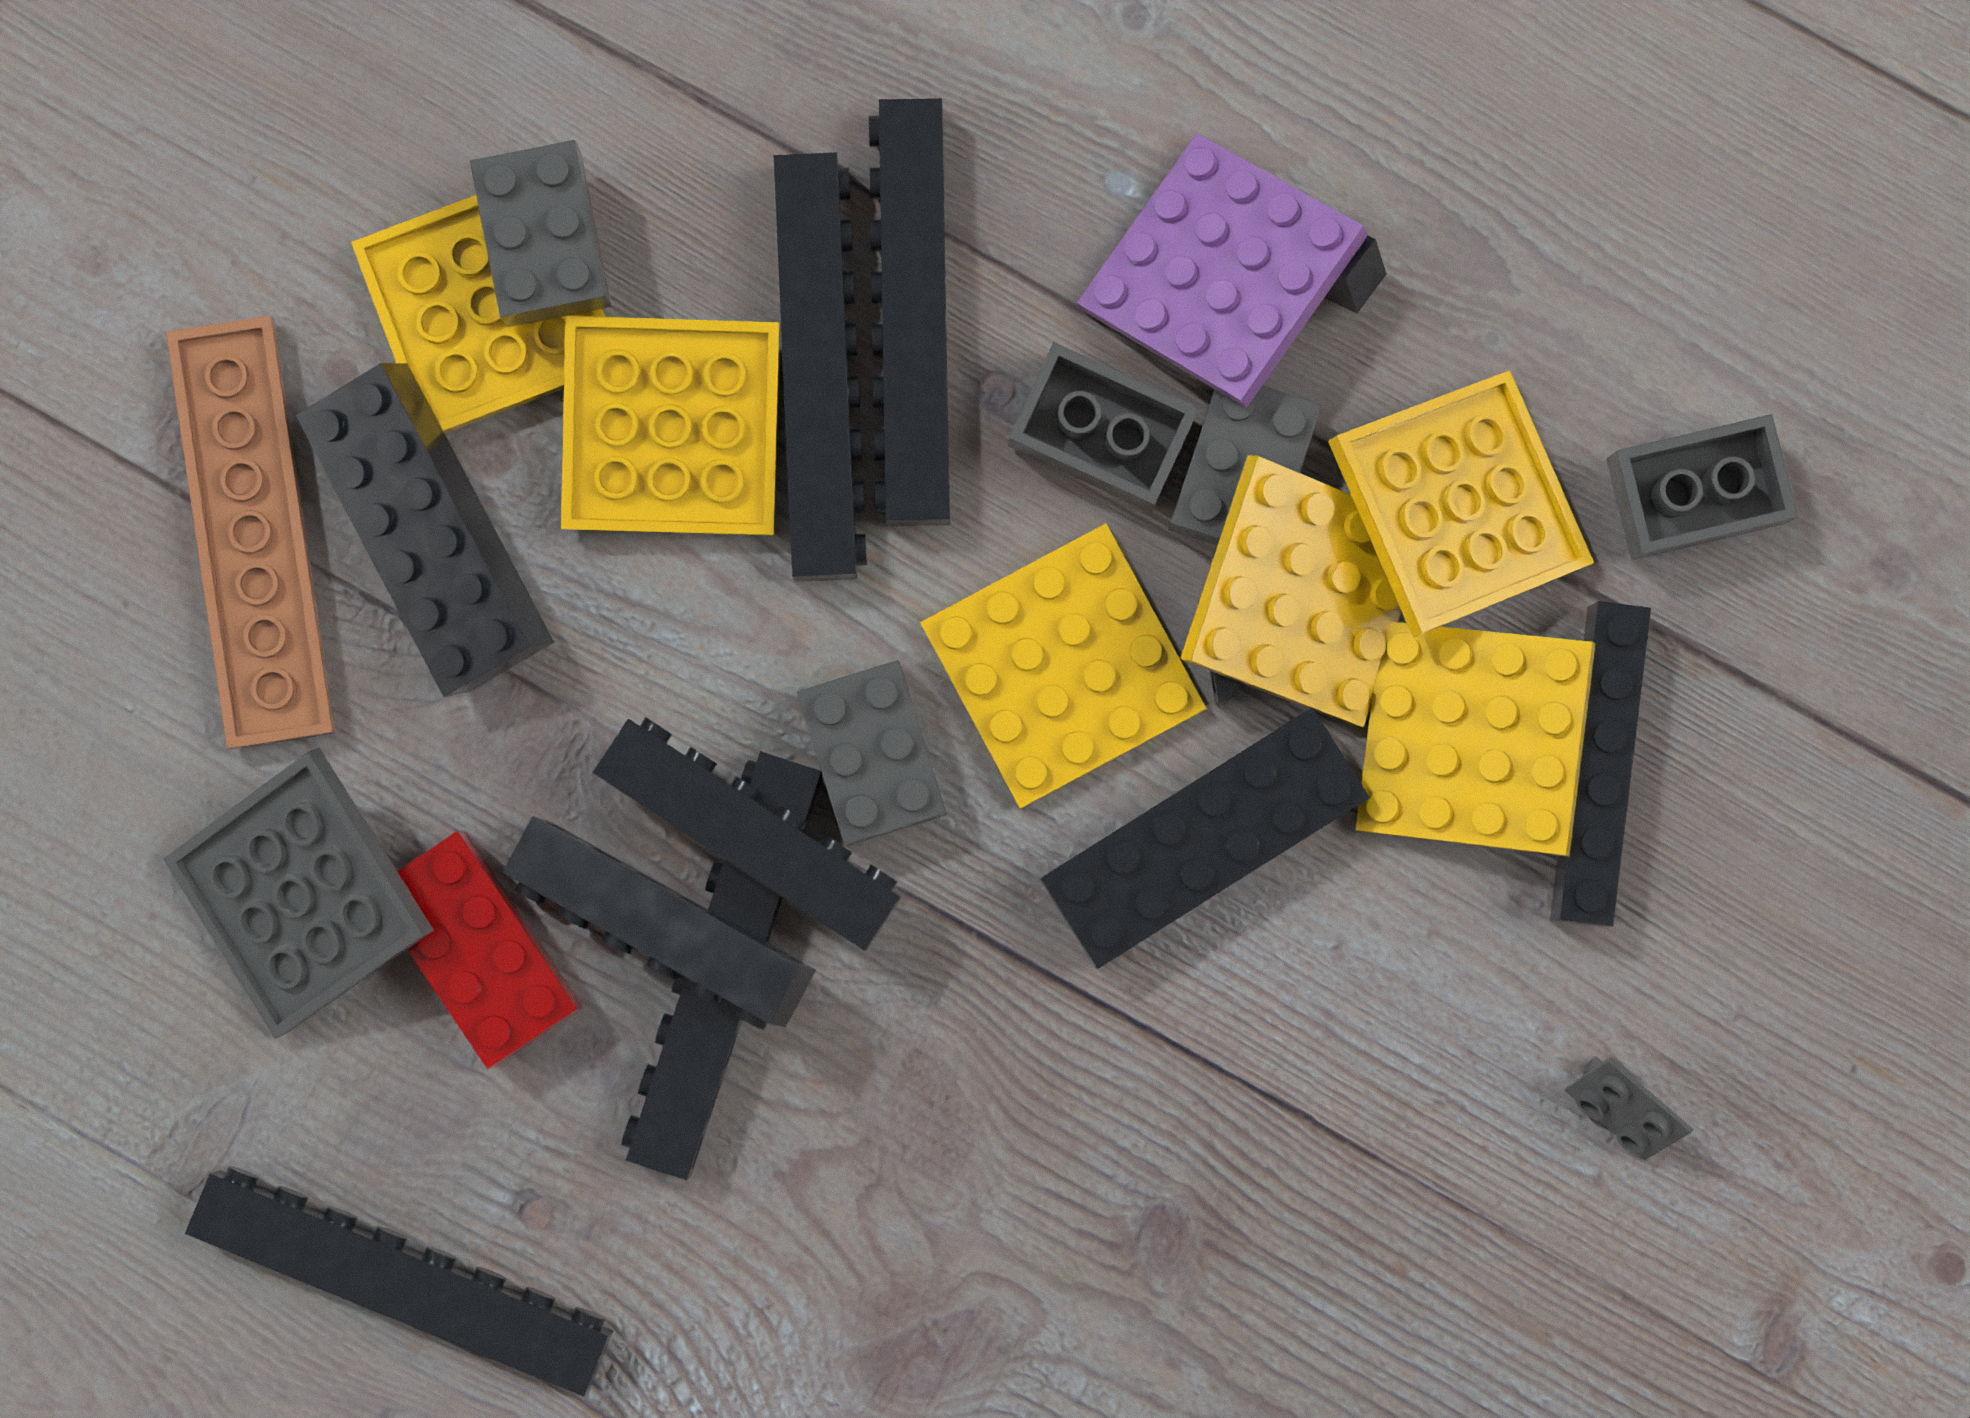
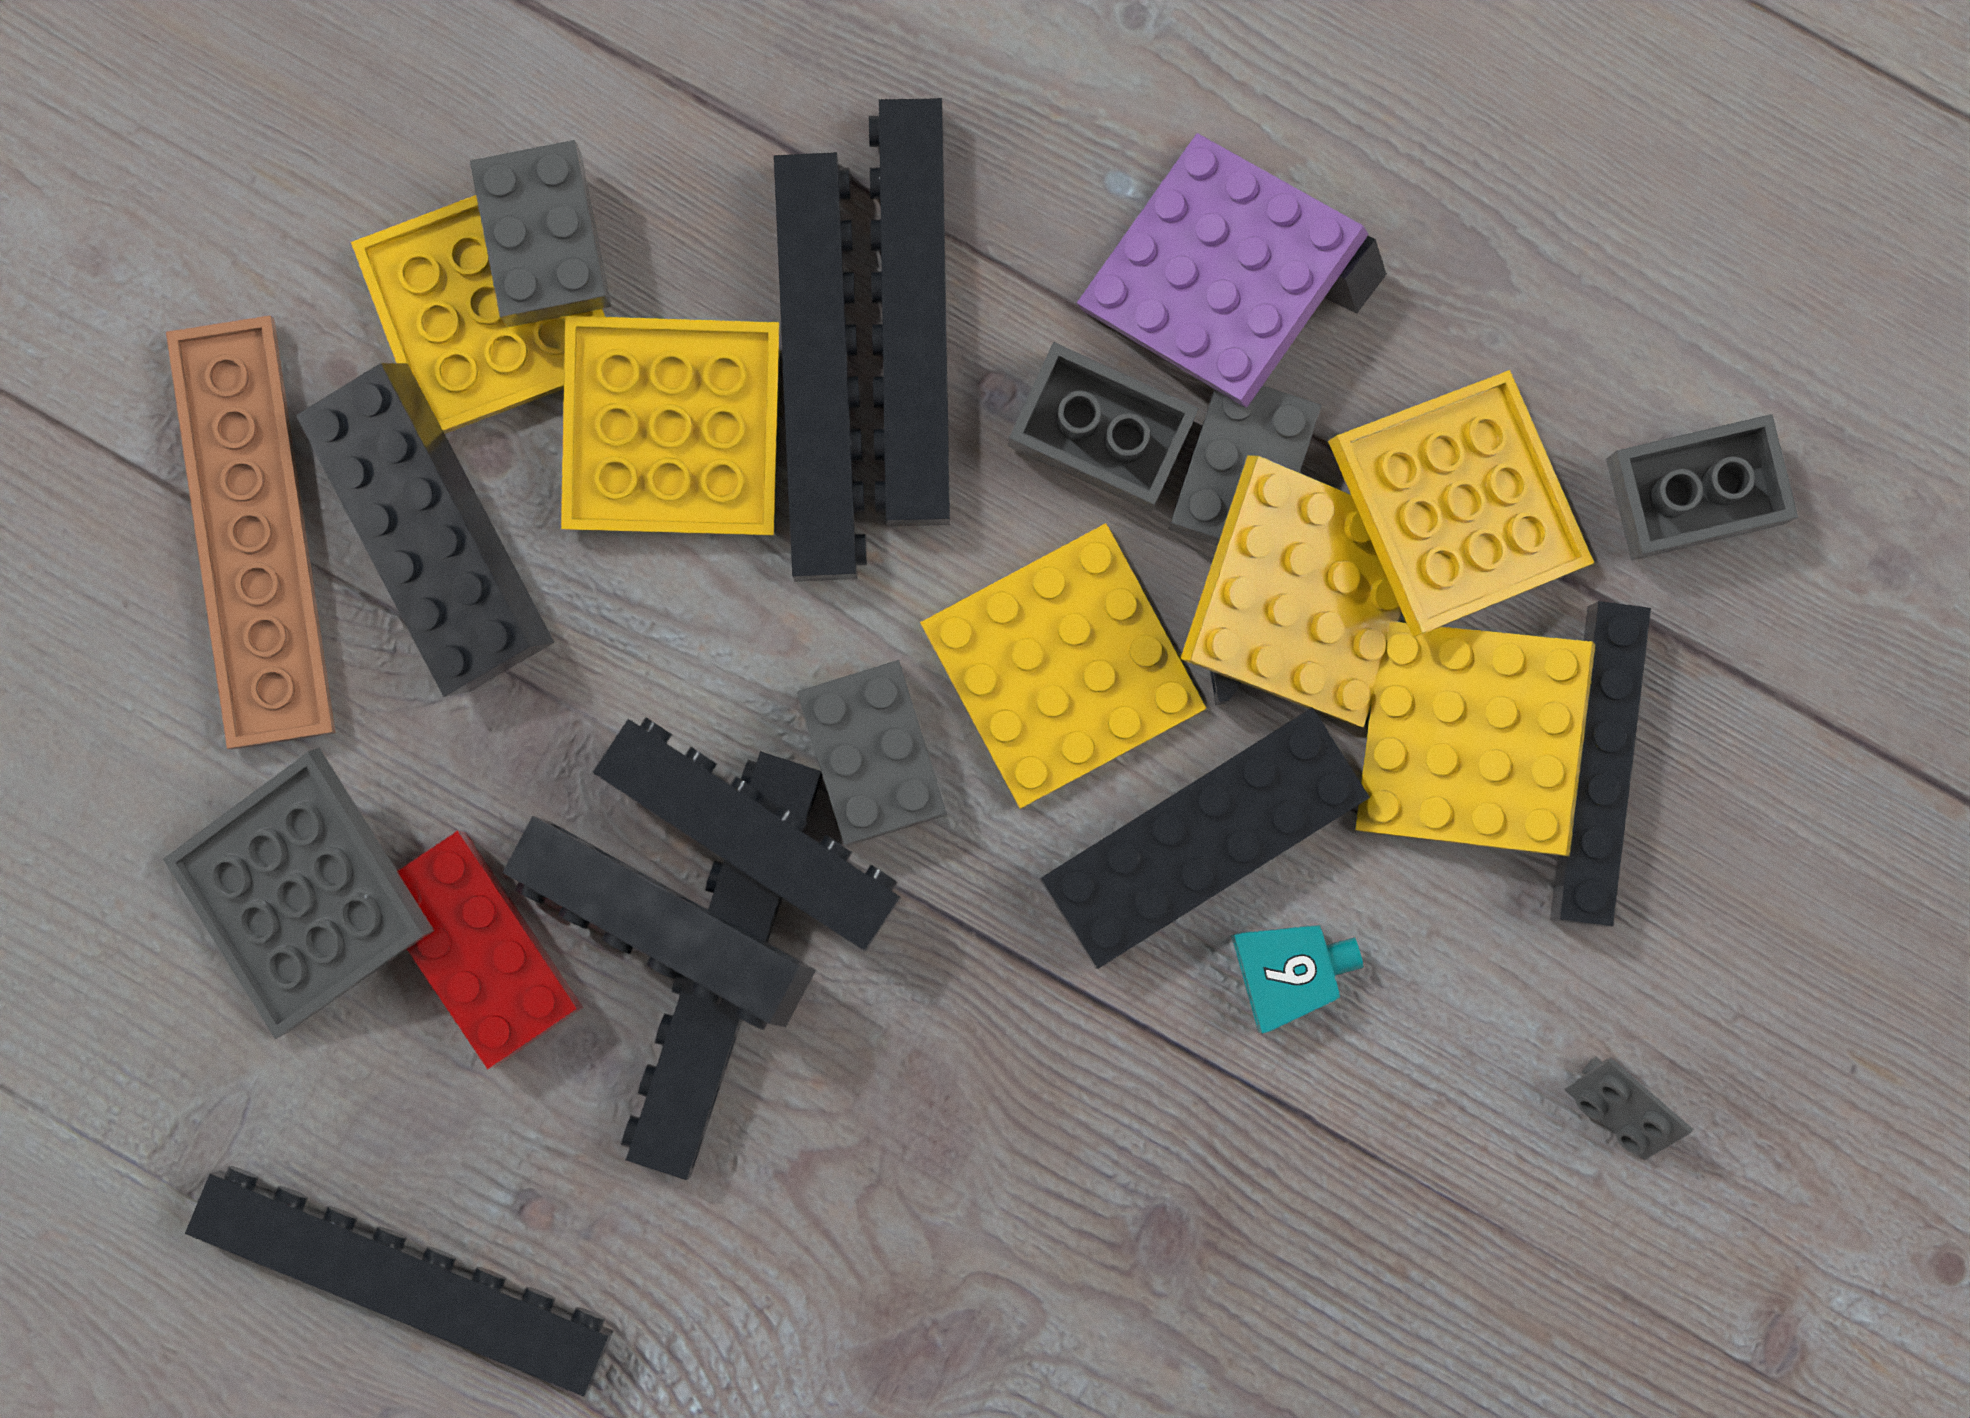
(1291, 971): none -> teal torso

